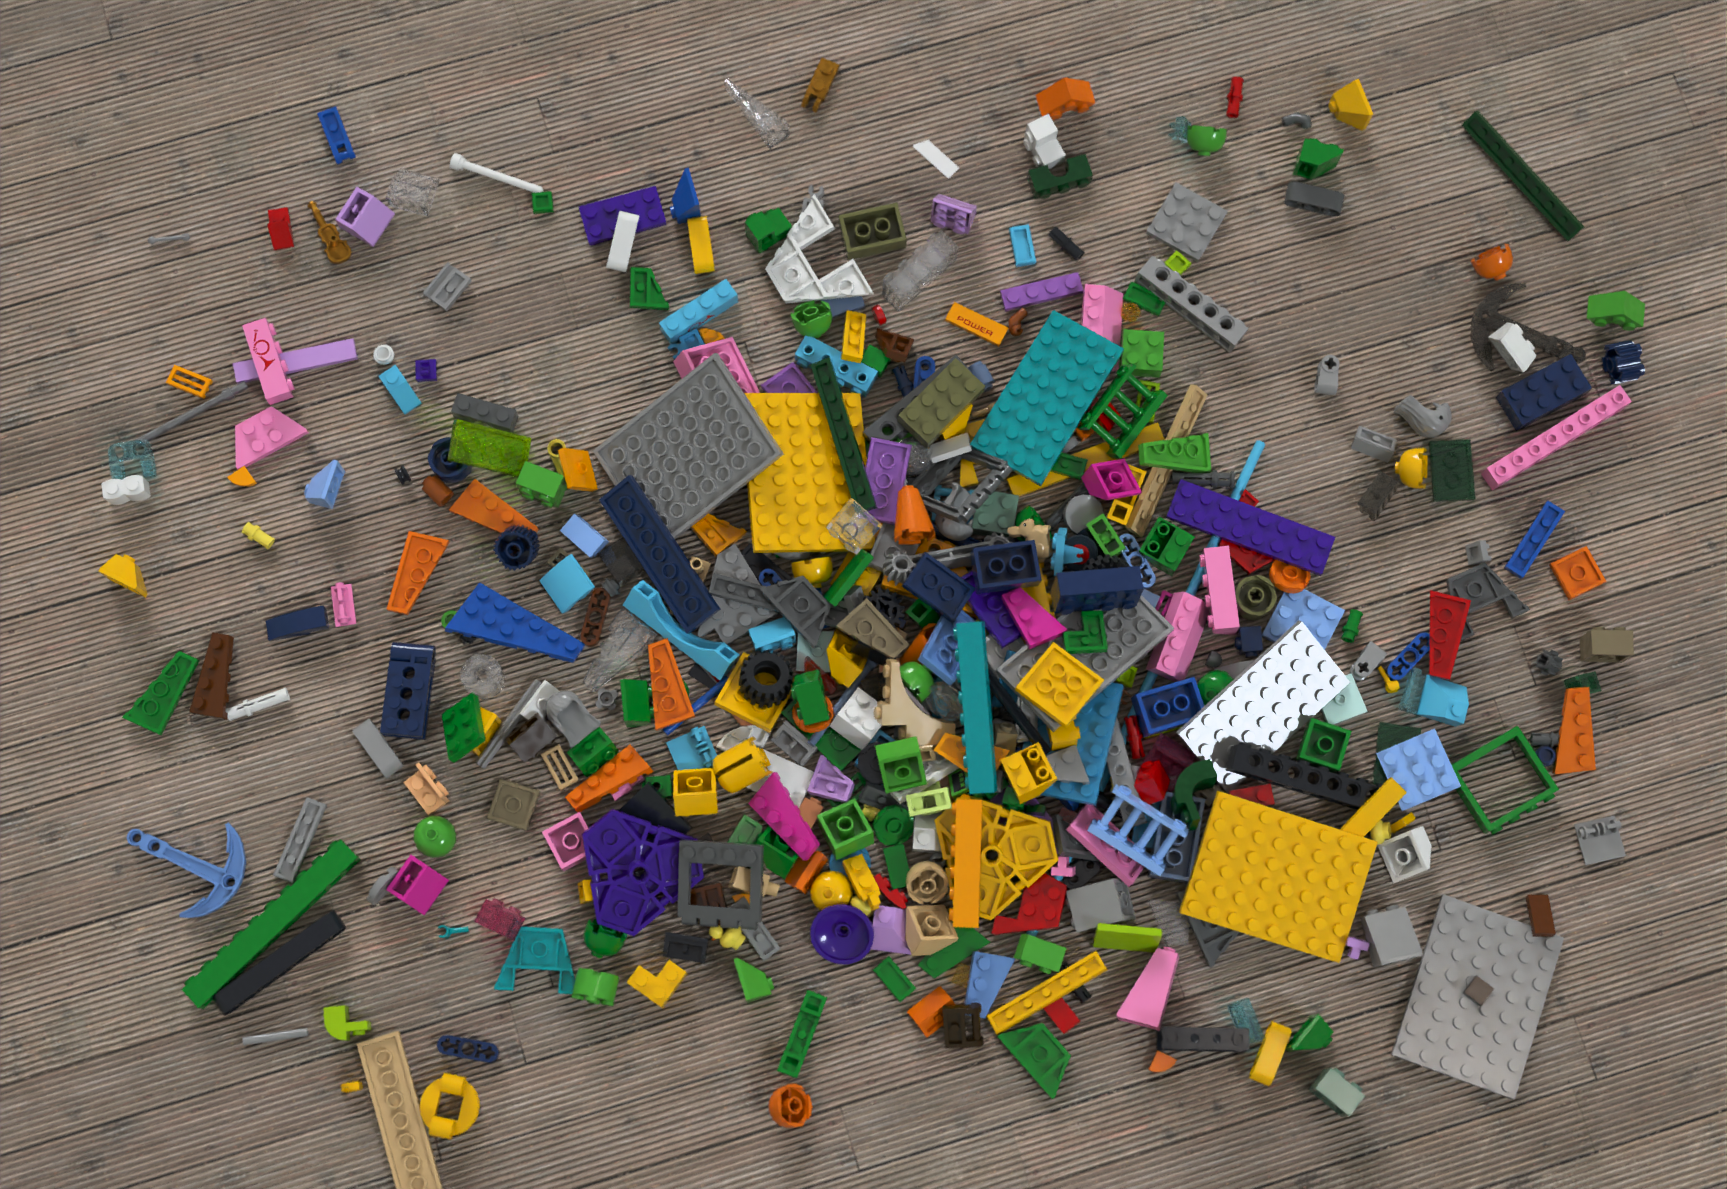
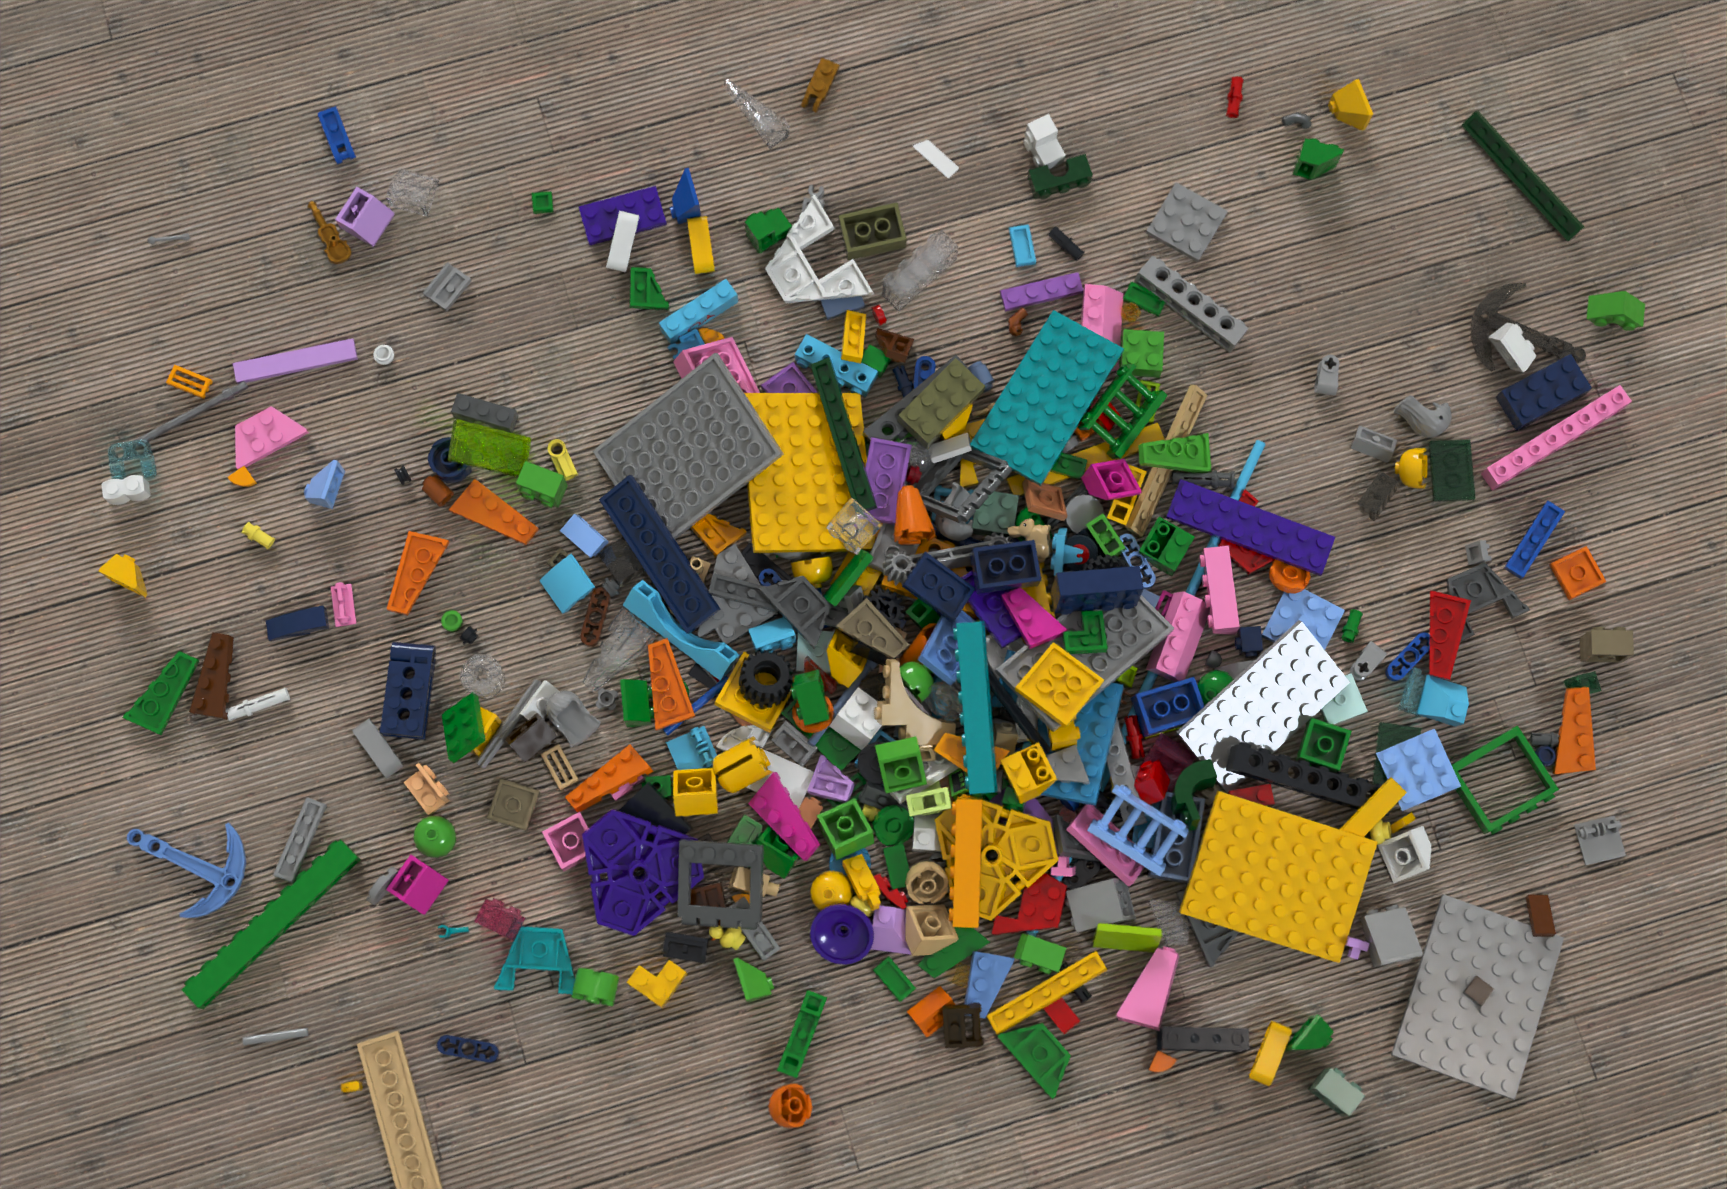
(267, 361): bright pink brick -> none
(279, 963): black beam -> none
(280, 228): red slope -> none
(338, 1025): lime brick -> none
(399, 389): medium azure slope -> none
(426, 370): dark purple tile -> none
(430, 1100): yellow piece -> none
(458, 162): white piece -> none
(507, 624): blue wing -> none
(522, 537): dark blue brick -> none
(577, 469): light orange plate -> none
(584, 890): yellow tile -> none
(593, 752): green bracket -> none
(603, 940): green cylinder -> none
(806, 871): orange panel -> none
(812, 318): bright green cylinder -> none
(913, 475): none -> dark red plate
(952, 214): lavender slope -> none
(976, 324): light orange tile -> none
(1038, 809): dark green tile -> none
(1044, 500): none -> nougat tile
(1065, 96): orange brick -> none
(1177, 262): lime tile -> none
(1180, 129): clear light blue tile -> none
(1206, 139): bright green cylinder -> none
(1245, 1017): clear light blue panel -> none
(1265, 599): olive brick -> none
(1314, 199): dark grey beam -> none
(1390, 686): yellow hand -> none
(1494, 262): orange cylinder -> none
(1549, 662): dark grey gear -> none
(1623, 362): dark blue brick -> none

